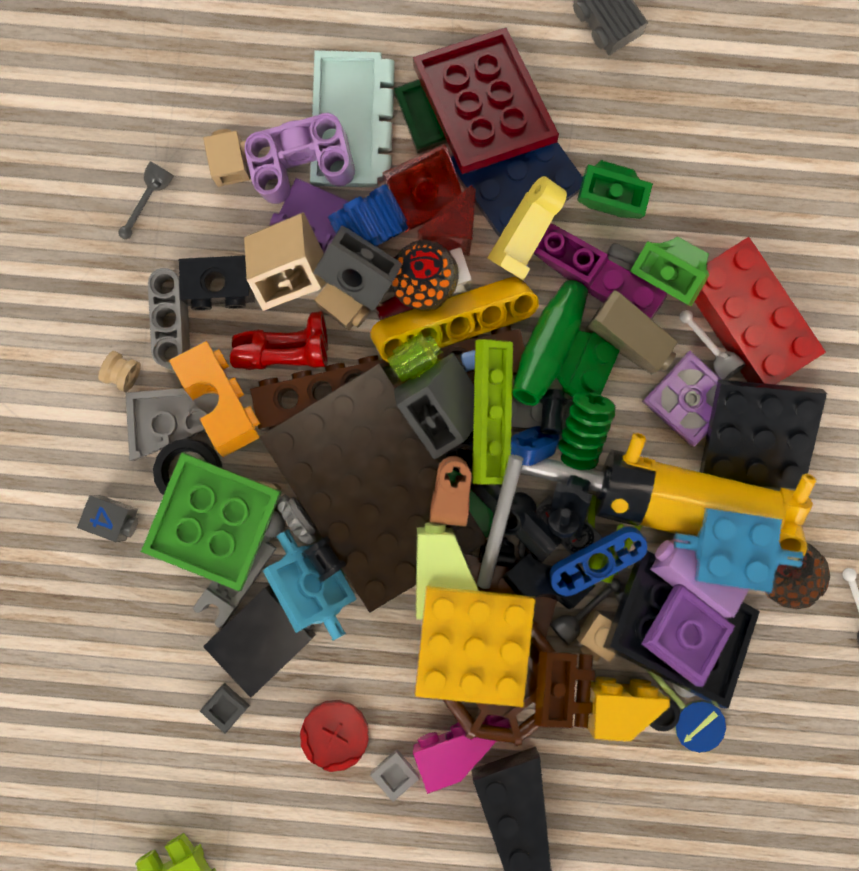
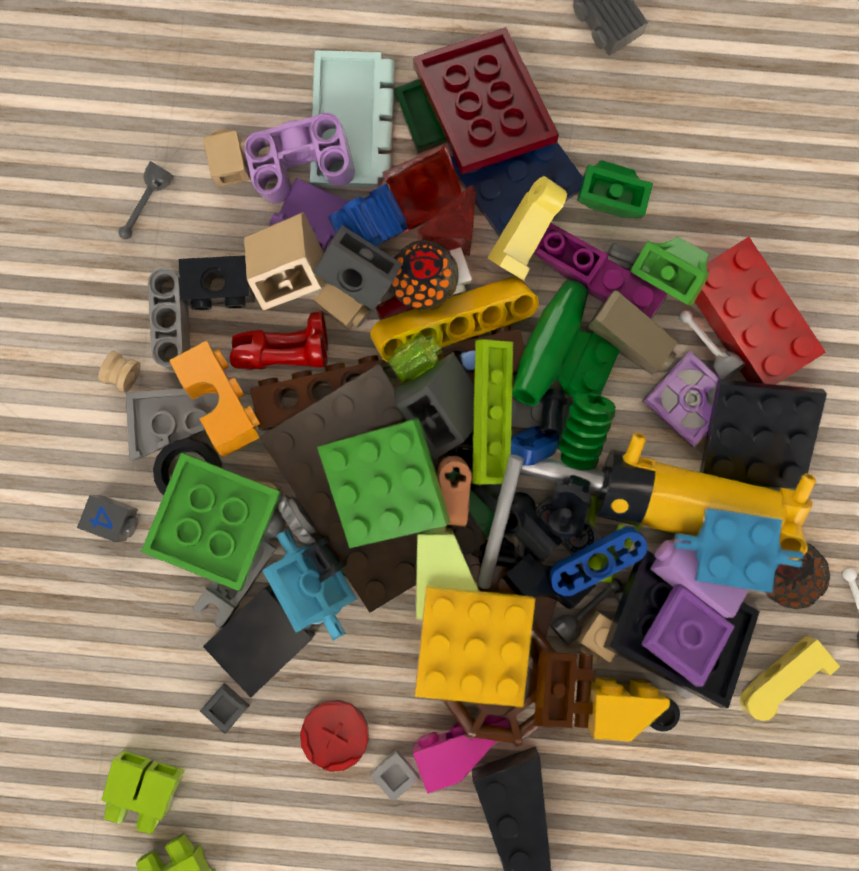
(140, 788): none -> lime hips
(384, 484): none -> bright green plate
(700, 722): blue piece -> none
(785, 676): none -> light yellow leg

